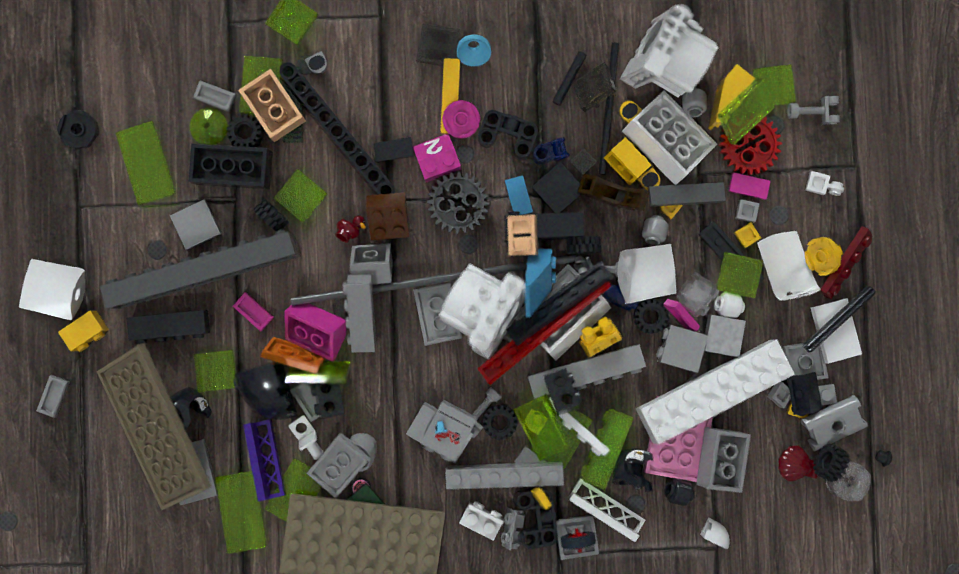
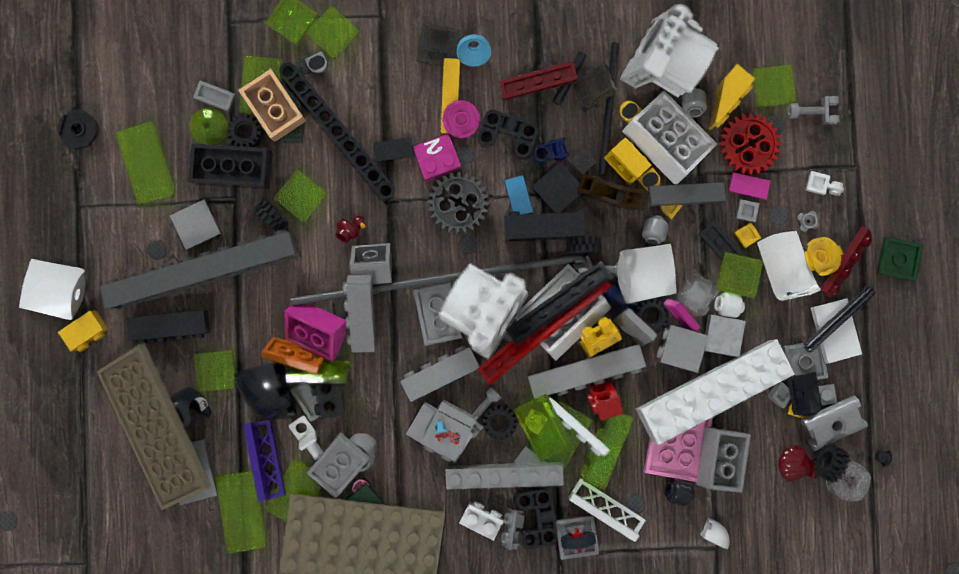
(53, 396): light grey tile -> none
(253, 311): dark pink tile -> none
(332, 32): none -> clear neon green tile
(387, 216): reddish brown brick -> none
(439, 374): none -> light grey brick
(521, 225): light nougat piece -> none
(538, 80): none -> dark red plate
(539, 279): dark azure slope -> none
(541, 497): yellow tile -> none
(558, 392): black brick -> none
(605, 400): none -> red brick
(628, 469): black piece -> none
(635, 327): none -> light grey tile
(746, 111): clear neon green tile -> none
(813, 224): none -> light grey plate
(899, 259): none -> dark green tile

